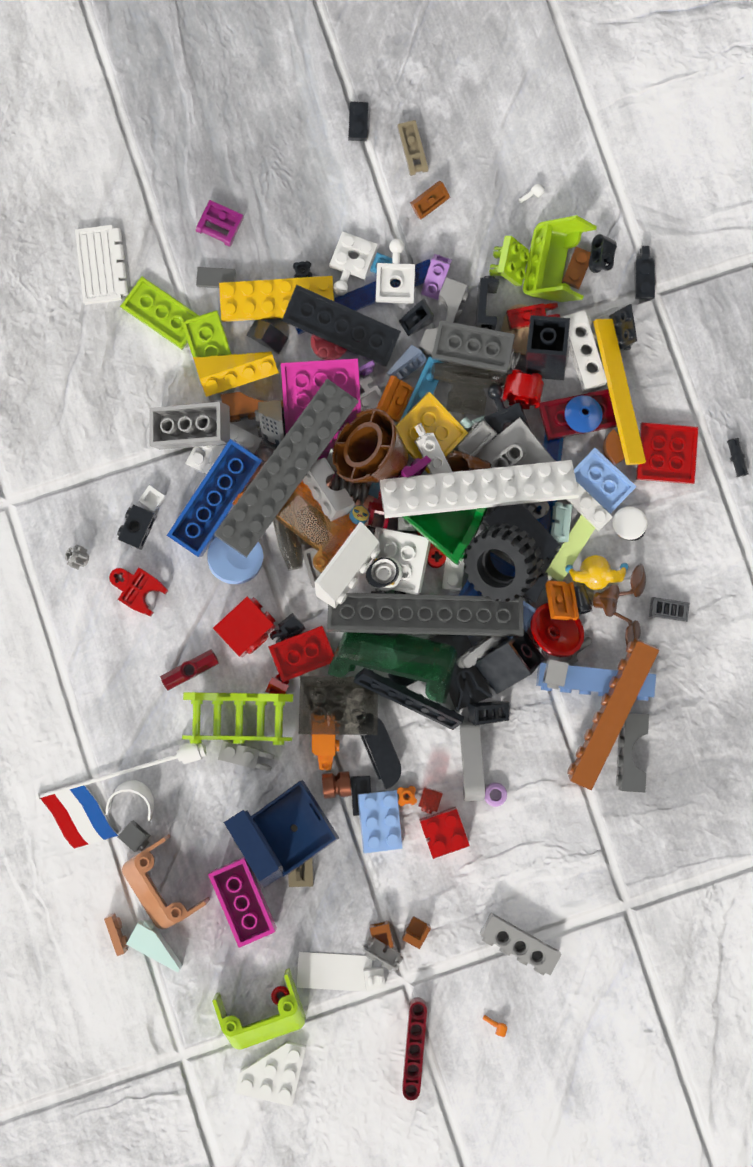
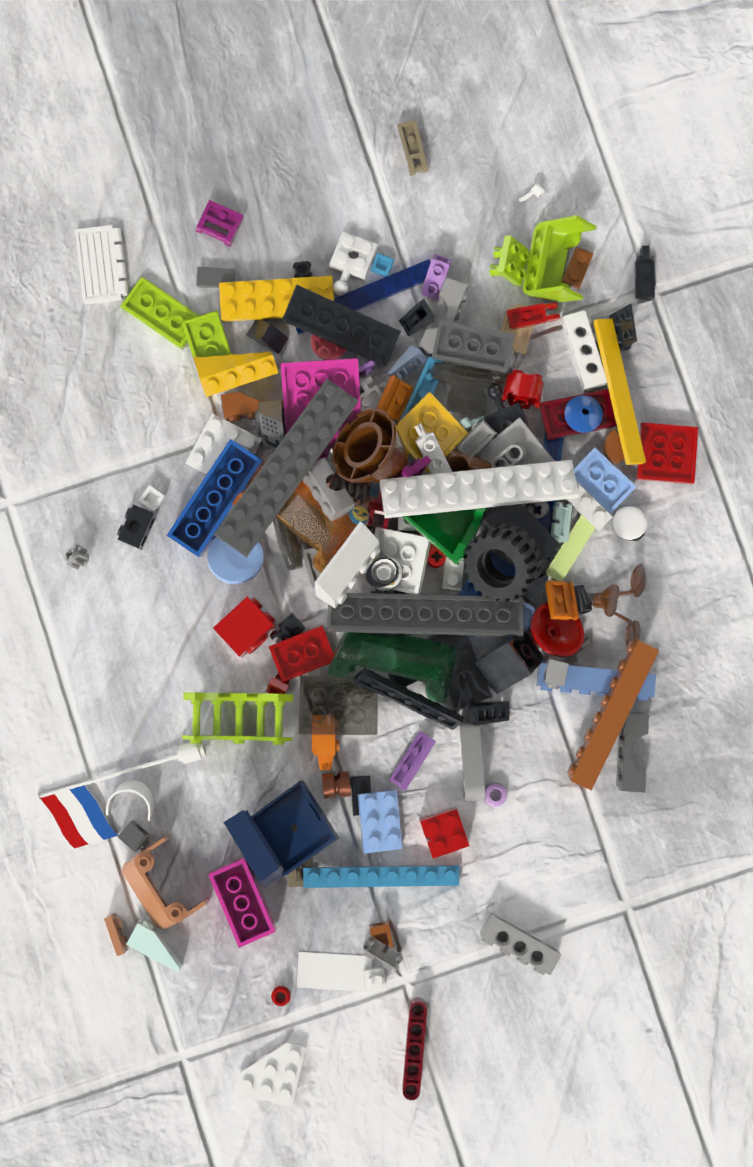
(136, 588): red piece -> none
(178, 675): dark red piece -> none
(189, 425): light grey brick -> none
(243, 755): light grey hinge -> none
(290, 1018): lime windscreen -> none
(358, 121): black plate -> none
(380, 876): none -> dark azure plate
(383, 756): black brick -> none
(402, 792): orange plate -> none
(403, 272): white plate -> none
(412, 760): none -> medium lavender plate
(416, 932): dark orange panel -> none
(429, 800): clear red brick -> none
(430, 200): dark orange plate -> none
(478, 651): light grey hinge -> none
(486, 285): black panel -> none
(501, 1028): orange hand -> none
(547, 346): black brick -> none
(597, 573): yellow piece -> none
(603, 253): black piece -> none
(654, 608): black slope -> none
(737, 457): black pin -> none

